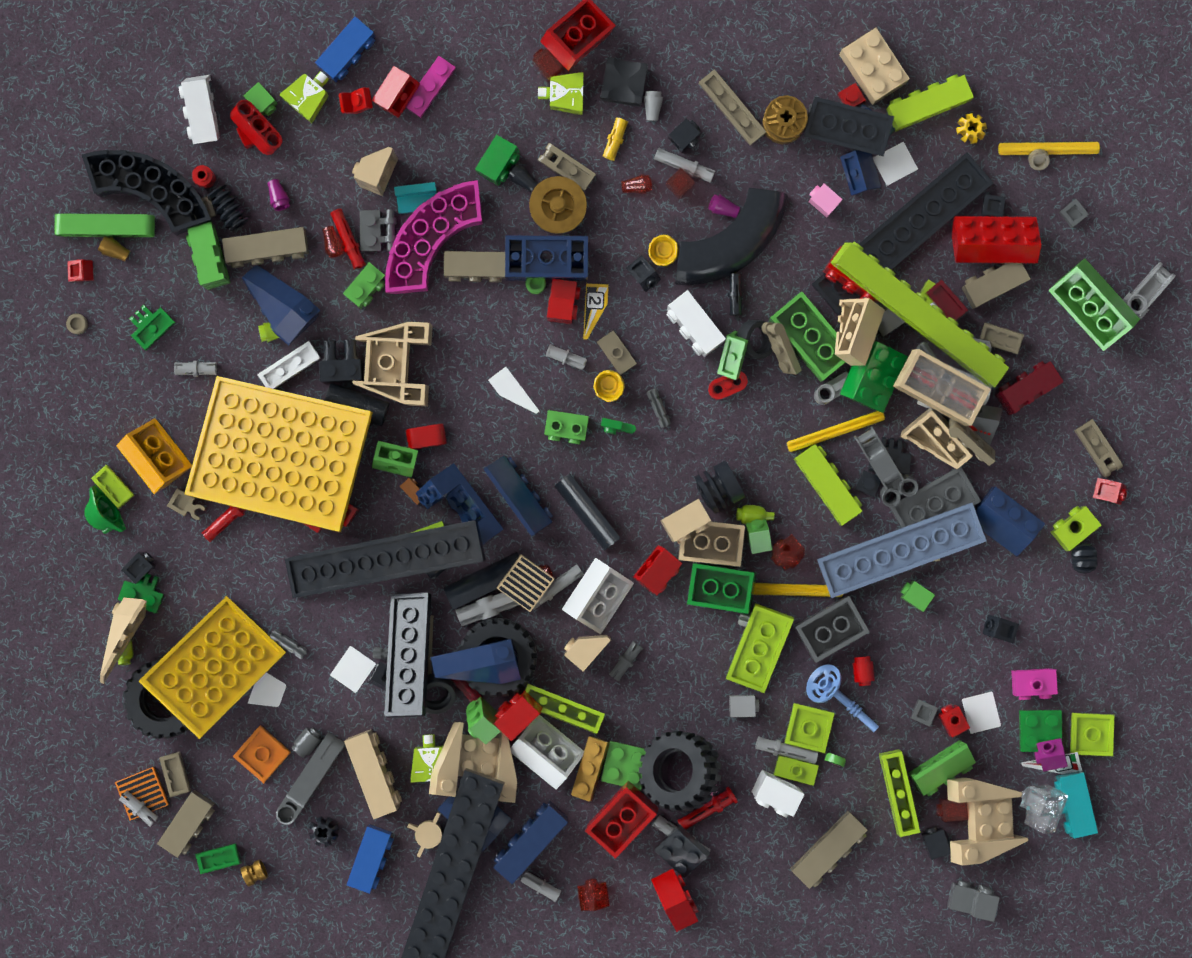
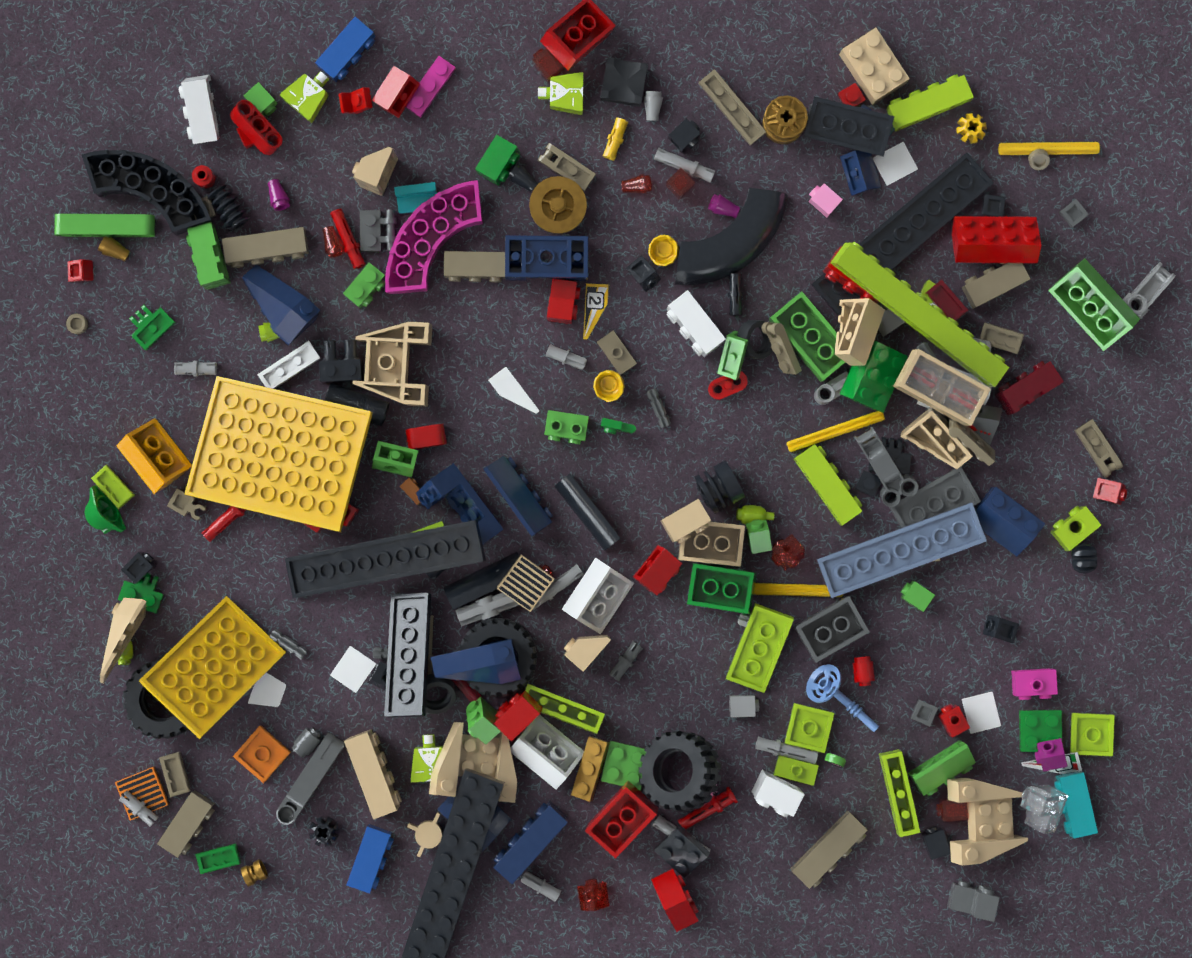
(535, 285): bright green tile -> none

